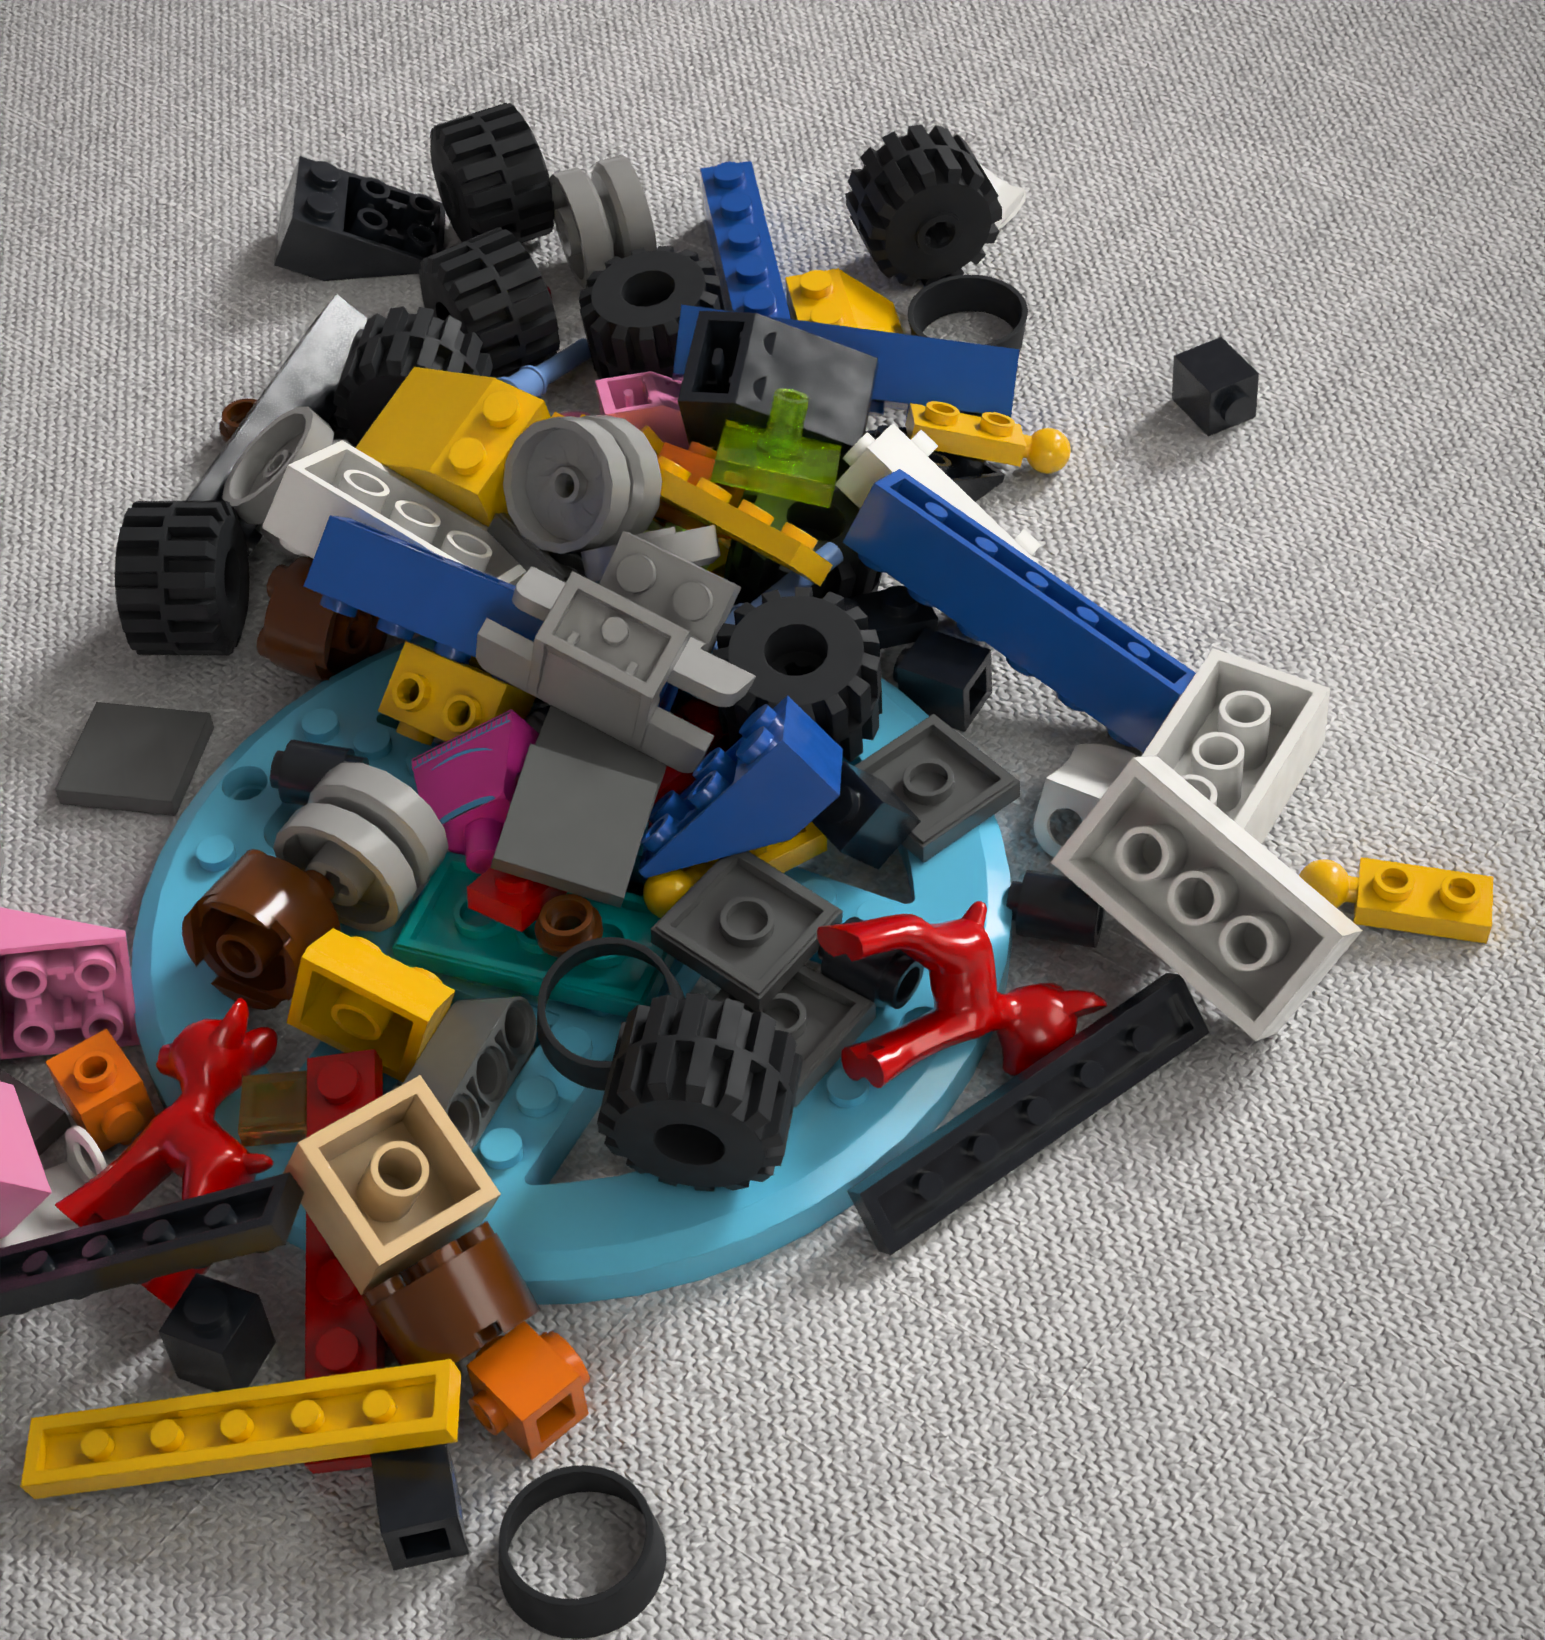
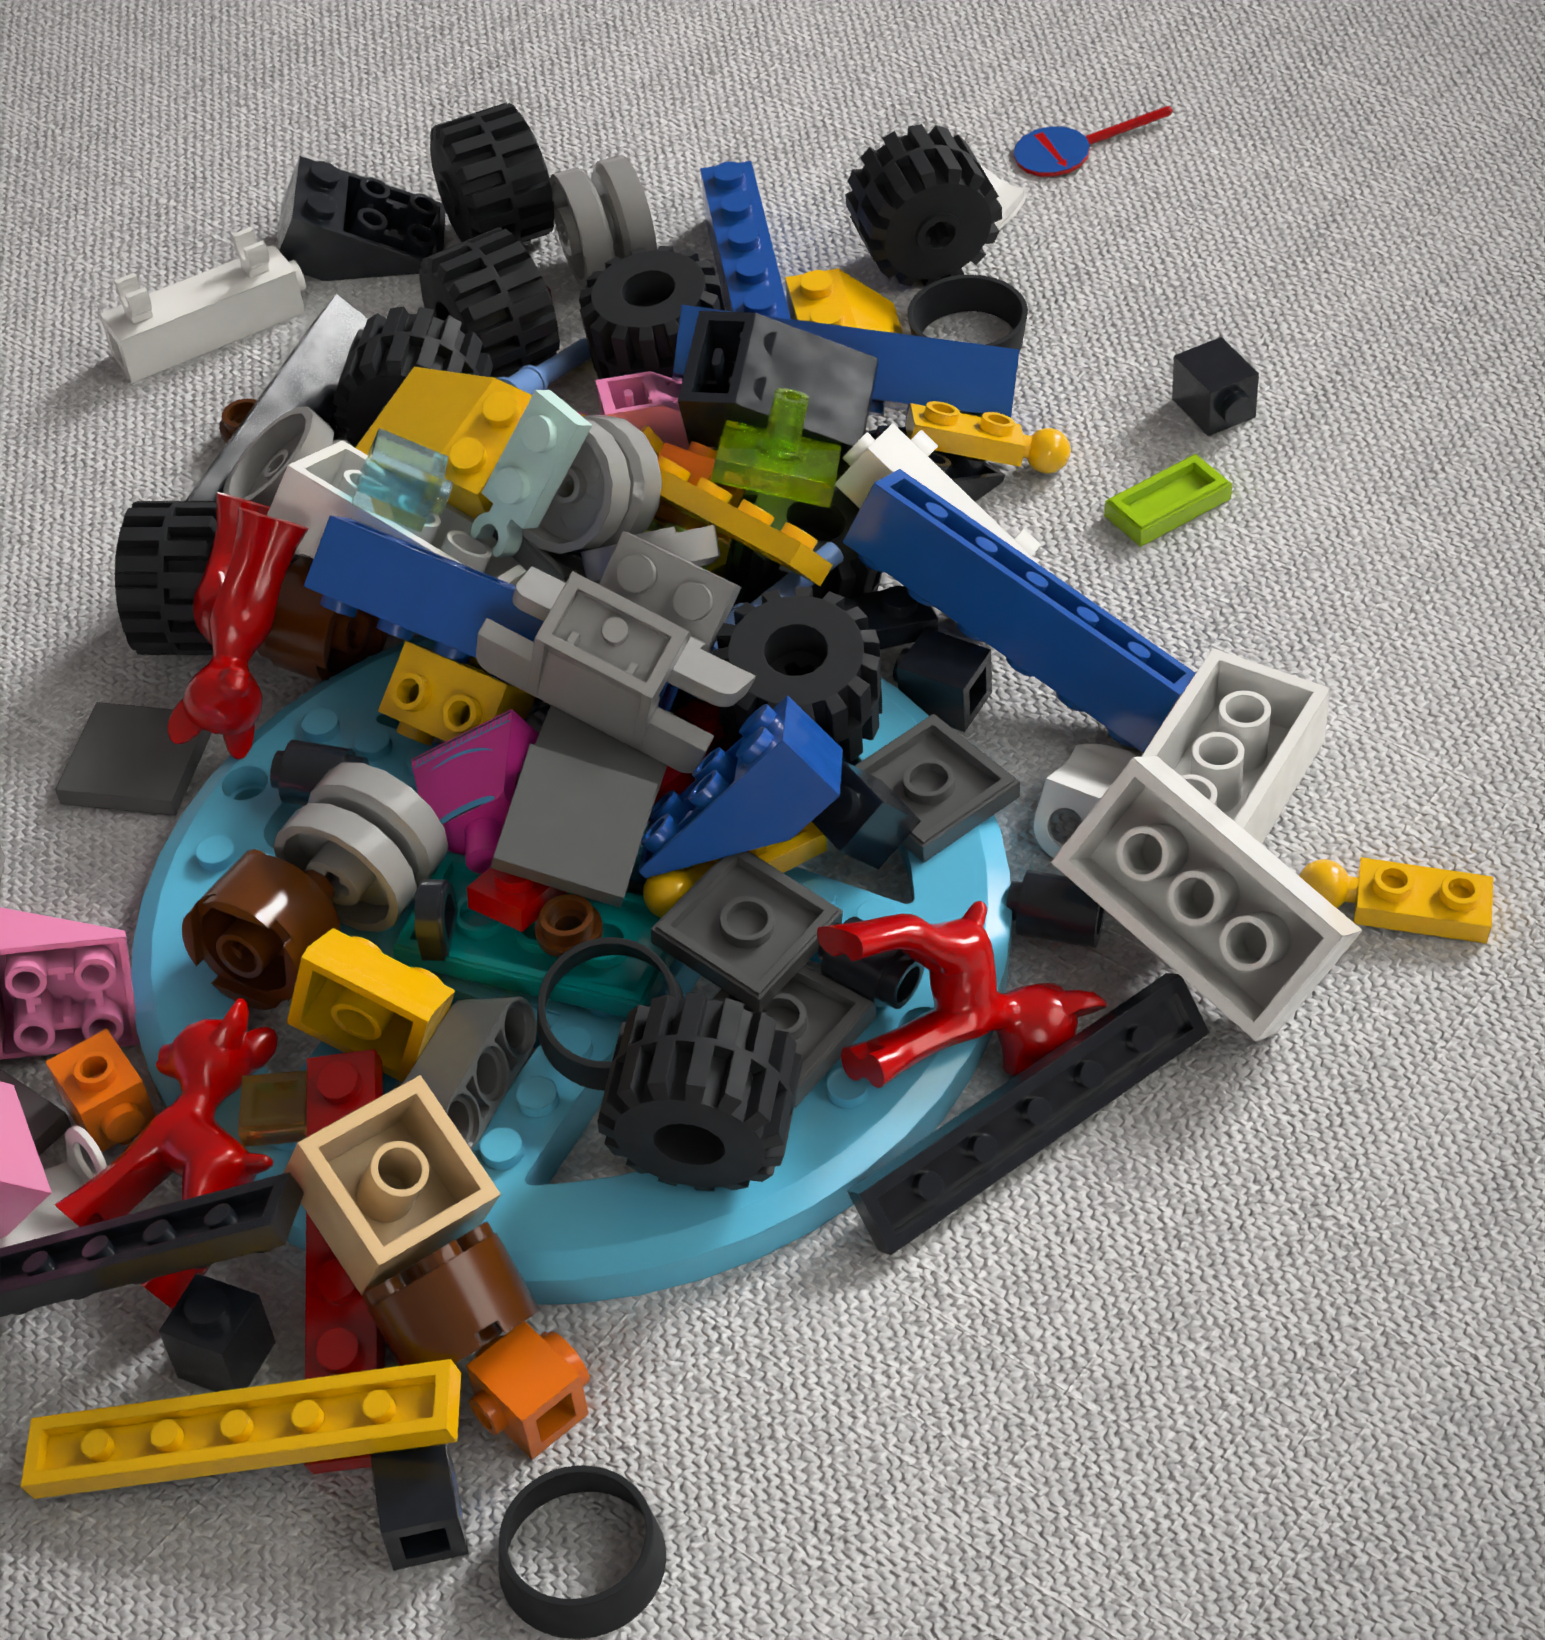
(203, 310): none -> white brick
(235, 615): none -> red animal
(402, 481): none -> clear light blue brick
(435, 918): none -> black tile
(530, 470): none -> light aqua plate
(1061, 150): none -> blue piece
(1167, 500): none -> lime tile

